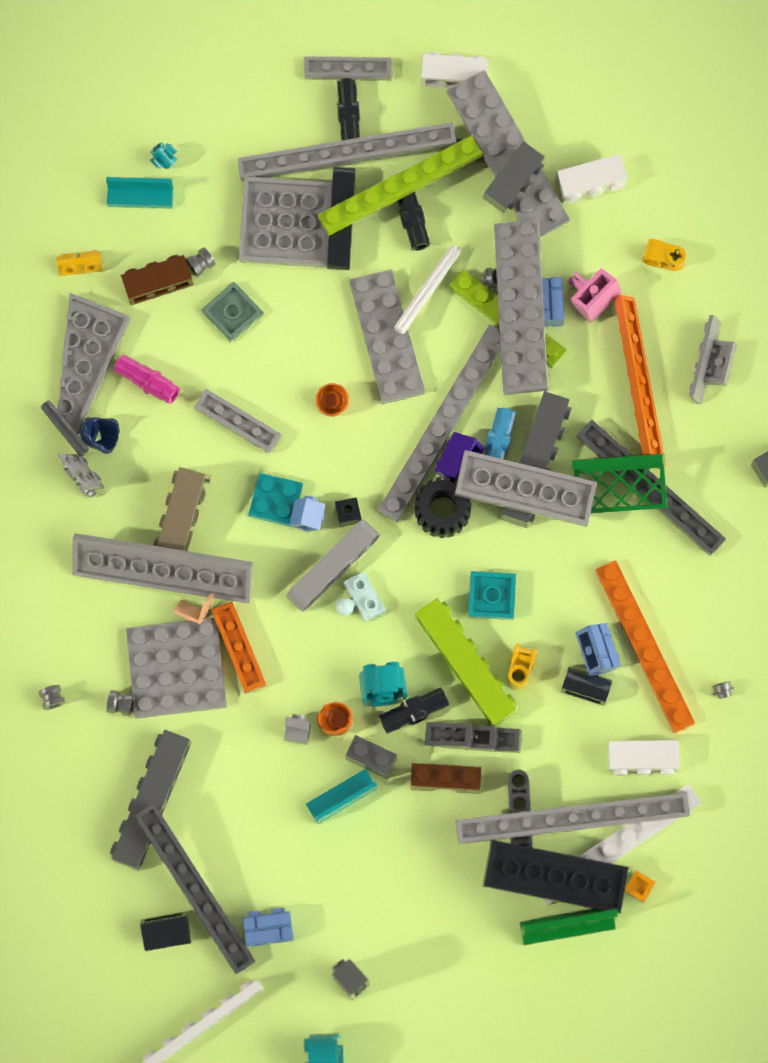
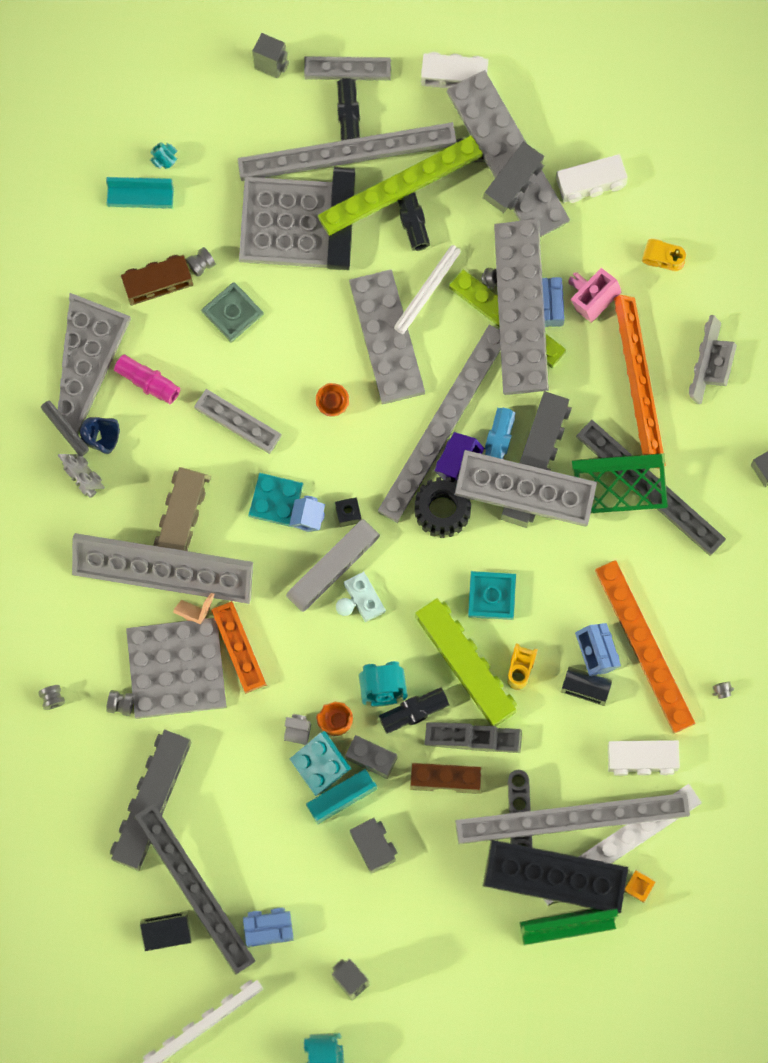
(71, 264): yellow hinge -> none
(270, 56): none -> dark grey brick
(320, 763): none -> teal plate
(373, 845): none -> dark grey brick

